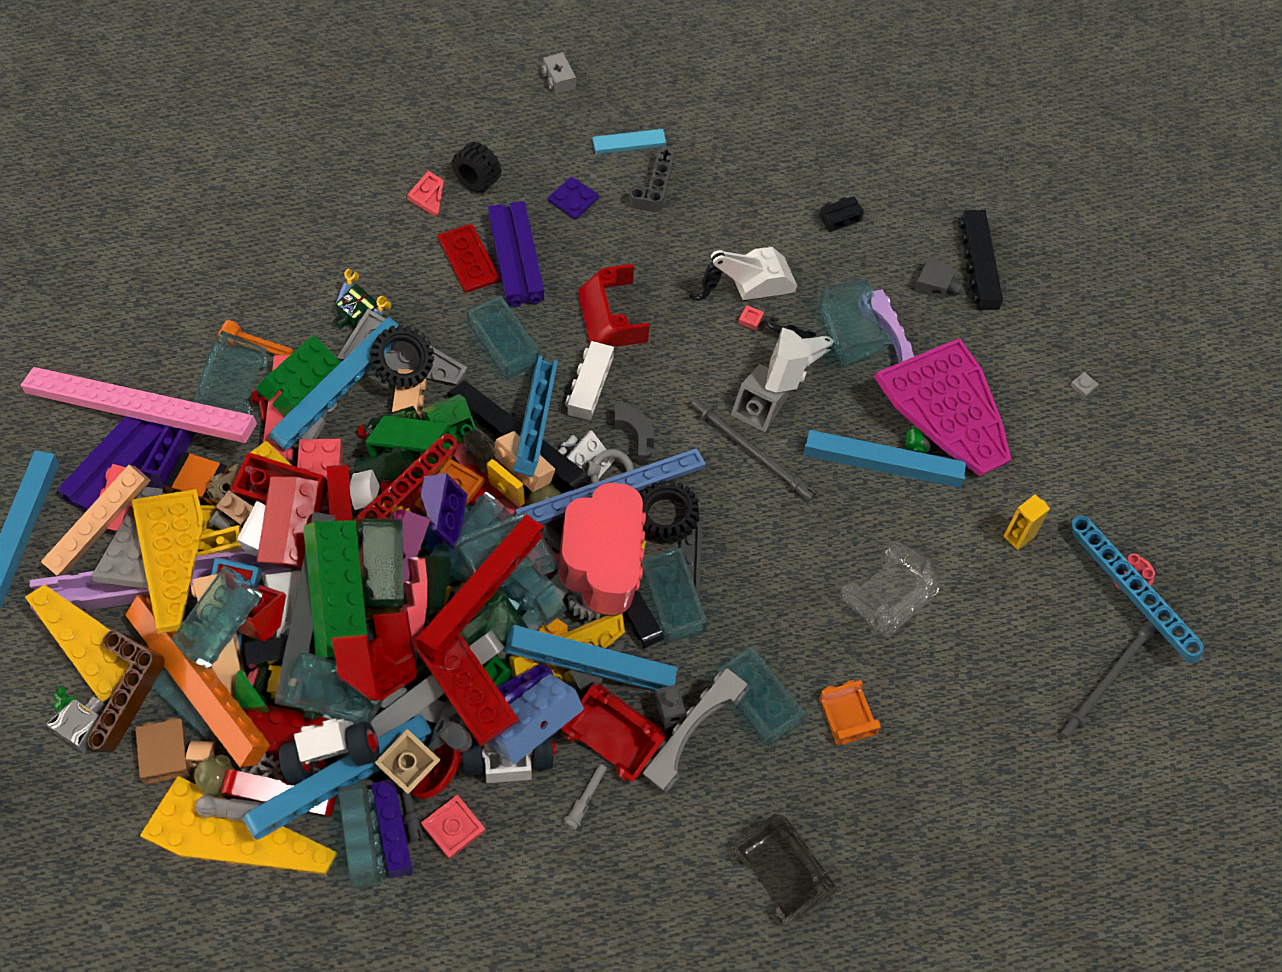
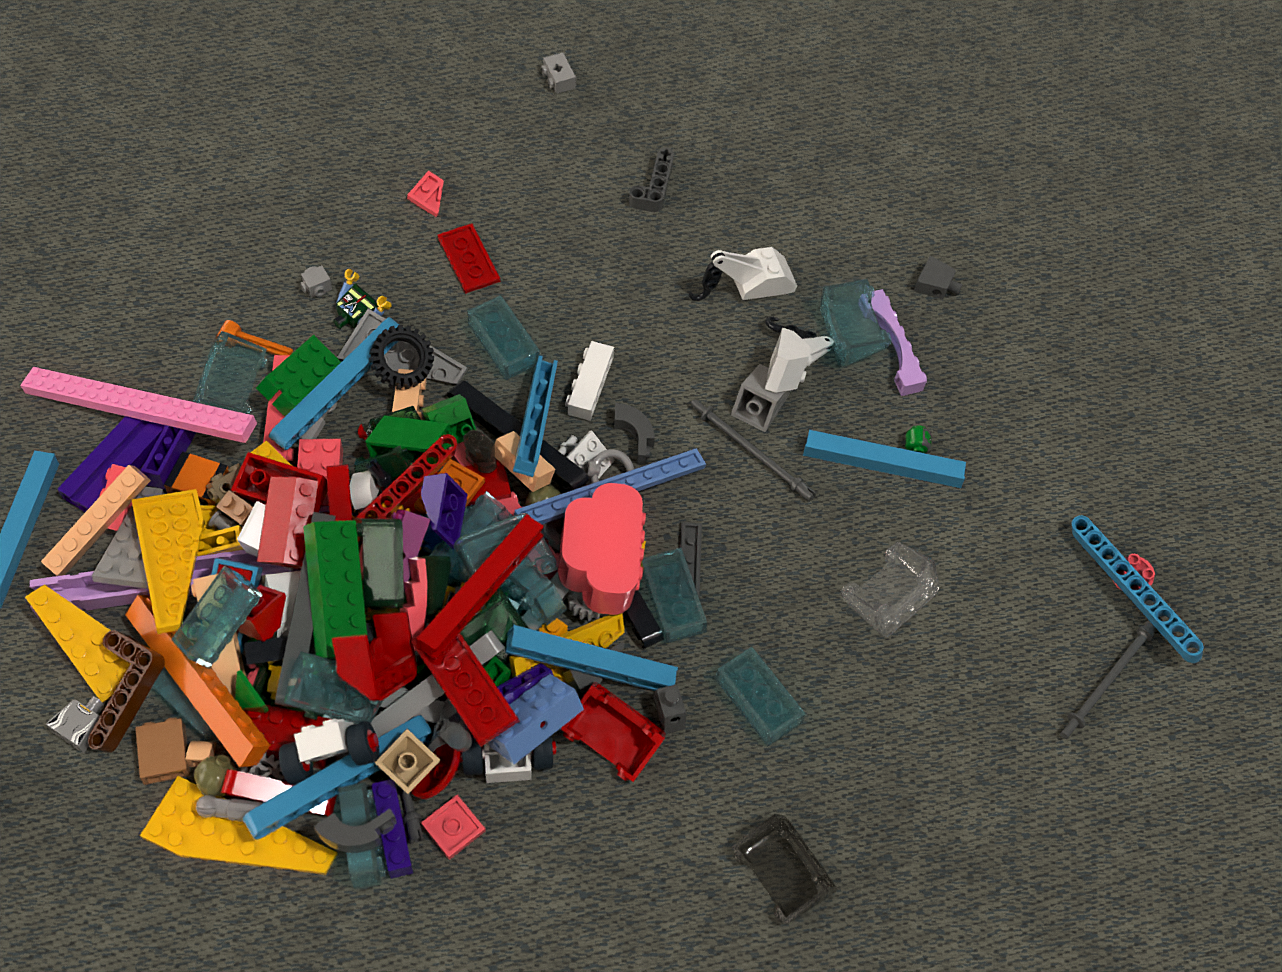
(62, 699): green plant -> none
(262, 402): red bar -> none
(315, 281): none -> light grey brick
(355, 838): none -> dark grey arch
(382, 477): none -> black pin
(476, 167): black tyre -> none
(505, 483): yellow plate -> none
(516, 254): dark purple brick -> none
(573, 198): dark purple plate -> none
(580, 807): light grey pin -> none
(599, 323): red windscreen -> none
(629, 141): medium azure tile -> none
(679, 528): black tyre -> none
(726, 690): light grey arch -> none
(751, 317): coral plate -> none
(841, 213): black brick -> none
(848, 712): orange panel -> none
(950, 404): dark pink piece -> none
(981, 260): black brick -> none
(1026, 521): yellow brick -> none
(1084, 384): light grey plate -> none

